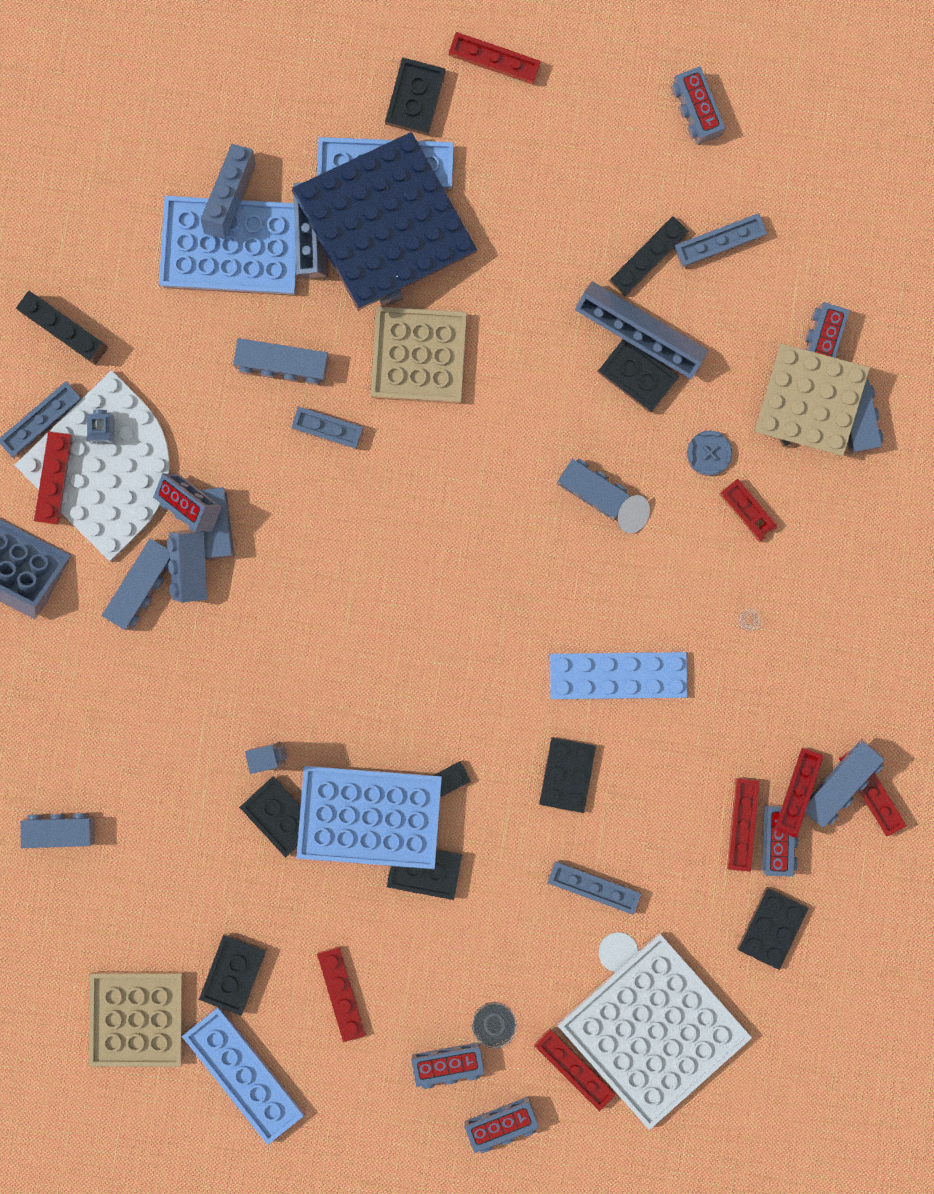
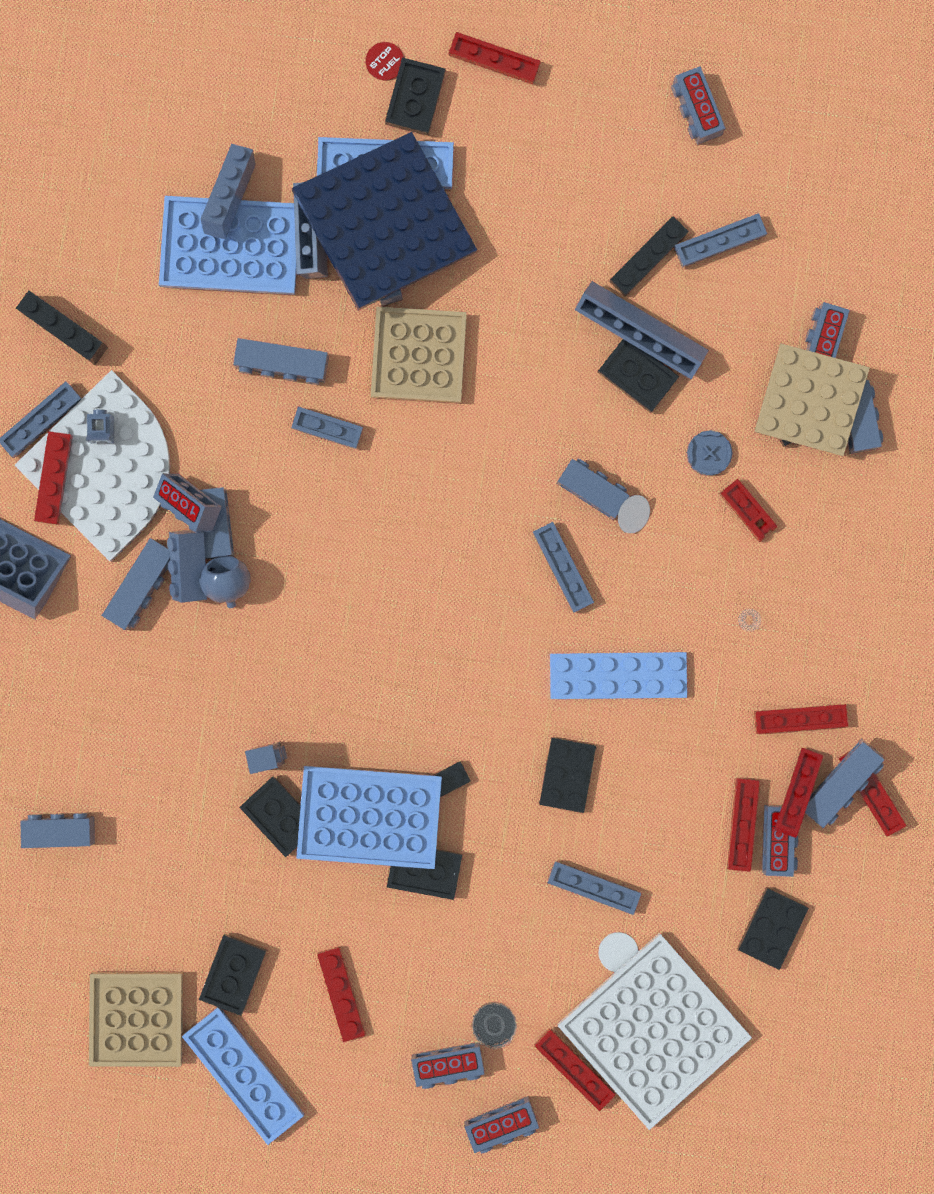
(225, 580): none -> sand blue piece
(384, 60): none -> red sticker
(563, 567): none -> sand blue plate
(801, 719): none -> red plate

